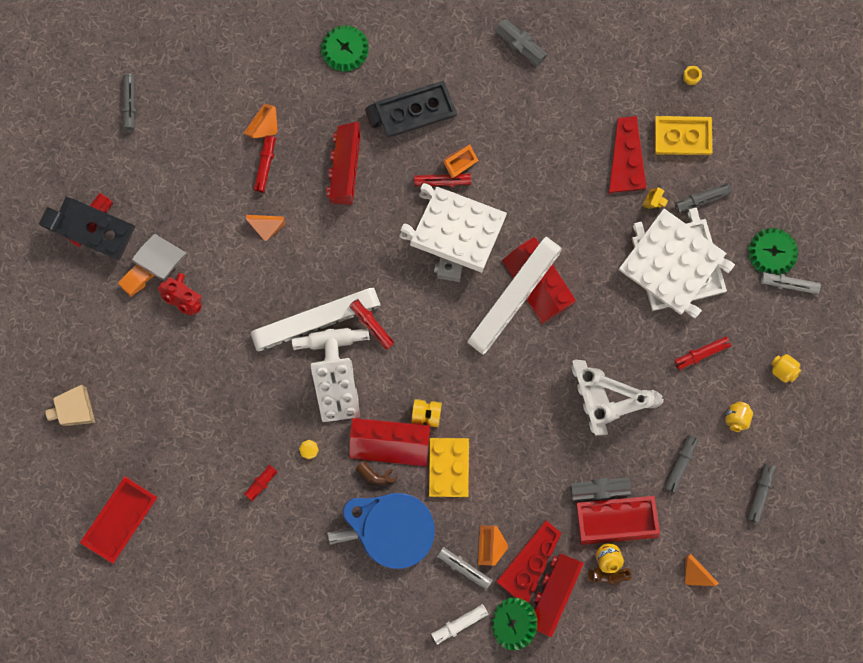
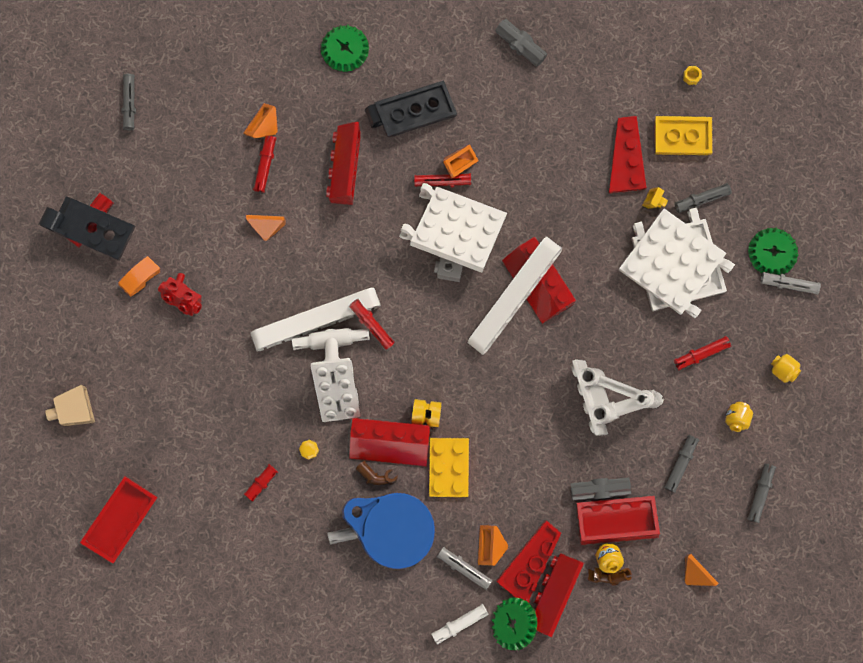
(159, 257): light grey slope -> none

